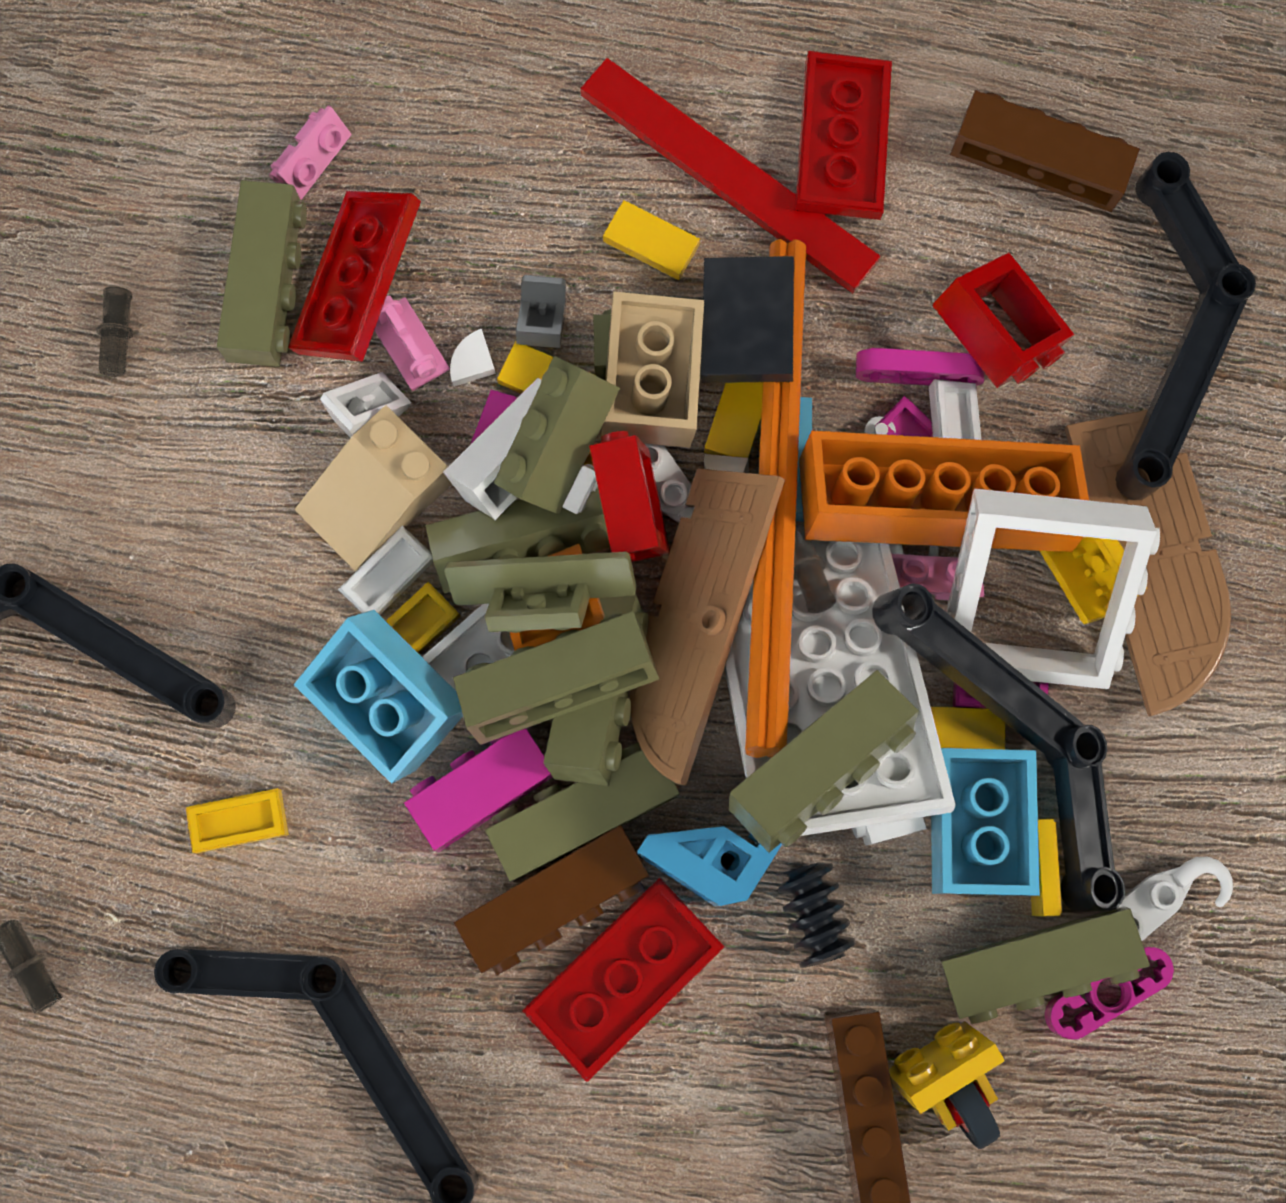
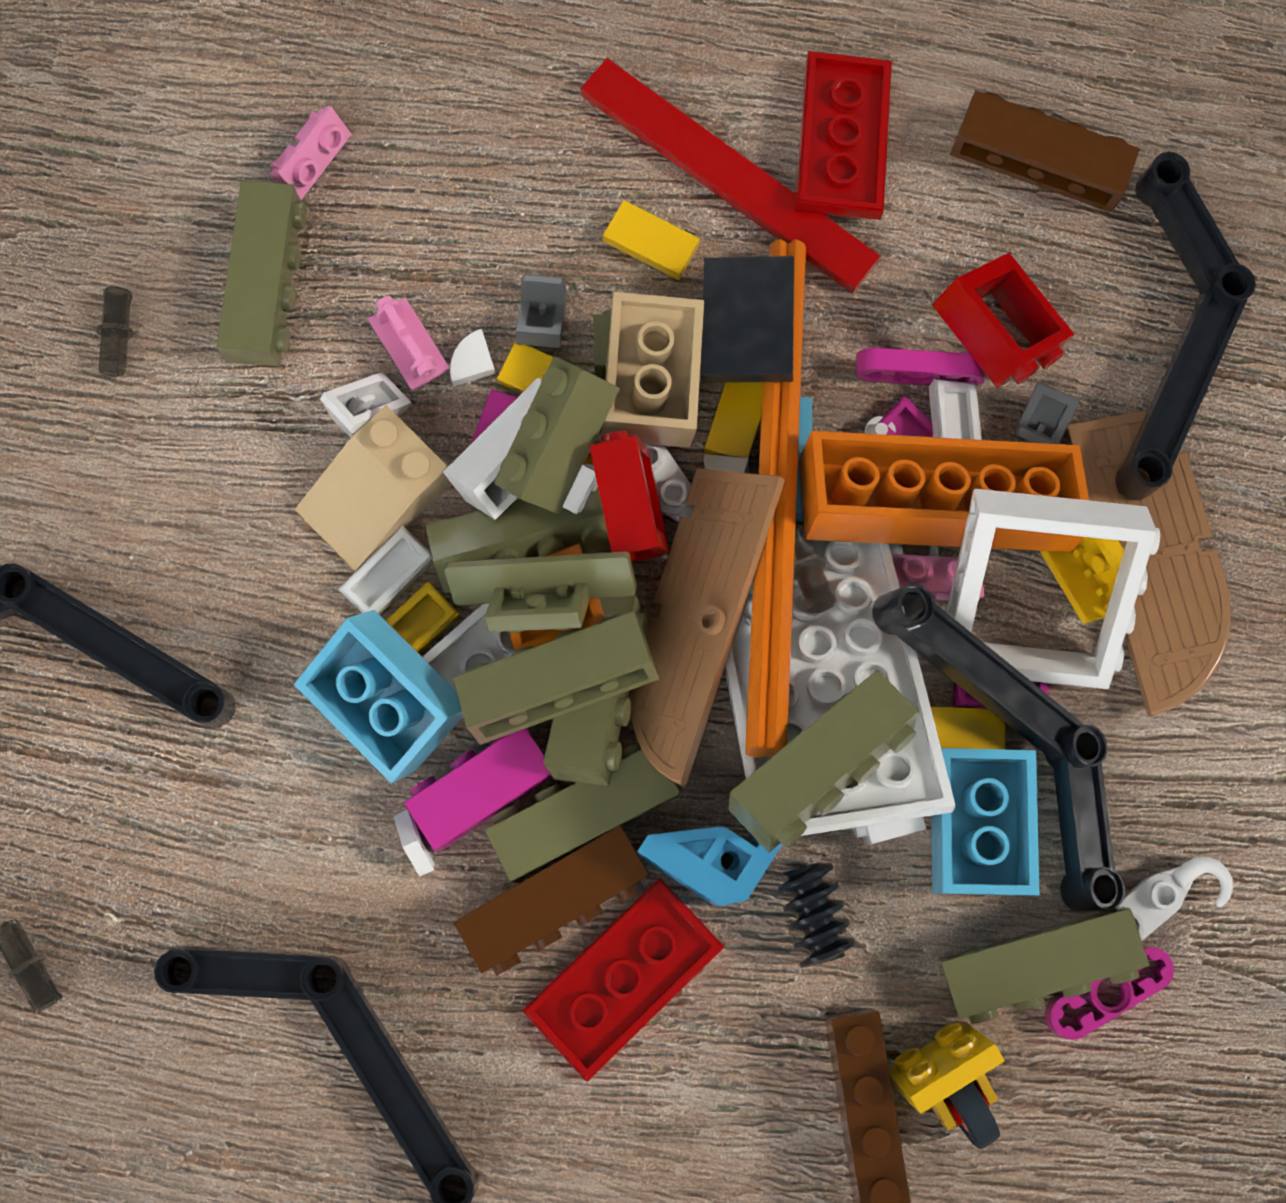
(236, 821): yellow tile -> none
(354, 275): red tile -> none
(413, 844): none -> white tile
(1046, 415): none -> dark grey bracket
(1049, 881): yellow tile -> none

